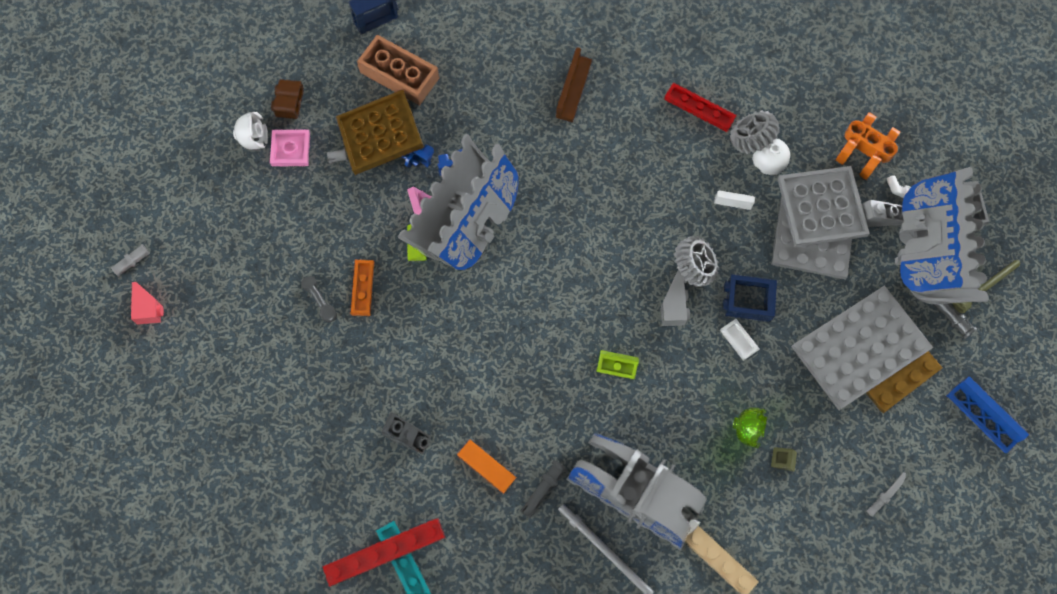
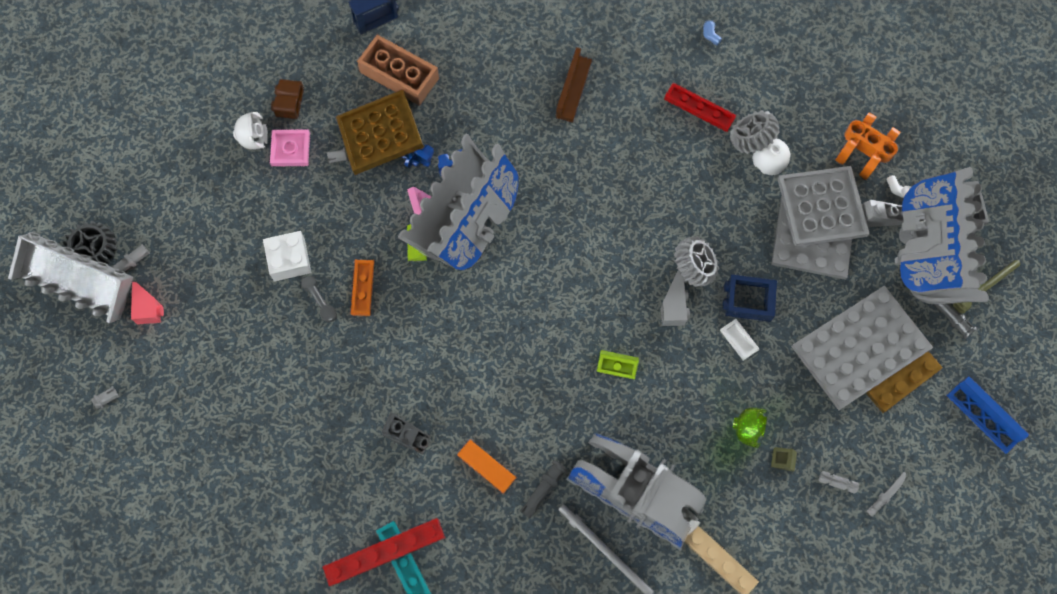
(70, 276): none -> window
(105, 240): none -> dark grey gear
(105, 397): none -> light grey pin
(287, 256): none -> white brick
(709, 32): none -> medium blue arm
(734, 200): white tile -> none
(839, 482): none -> light grey axle

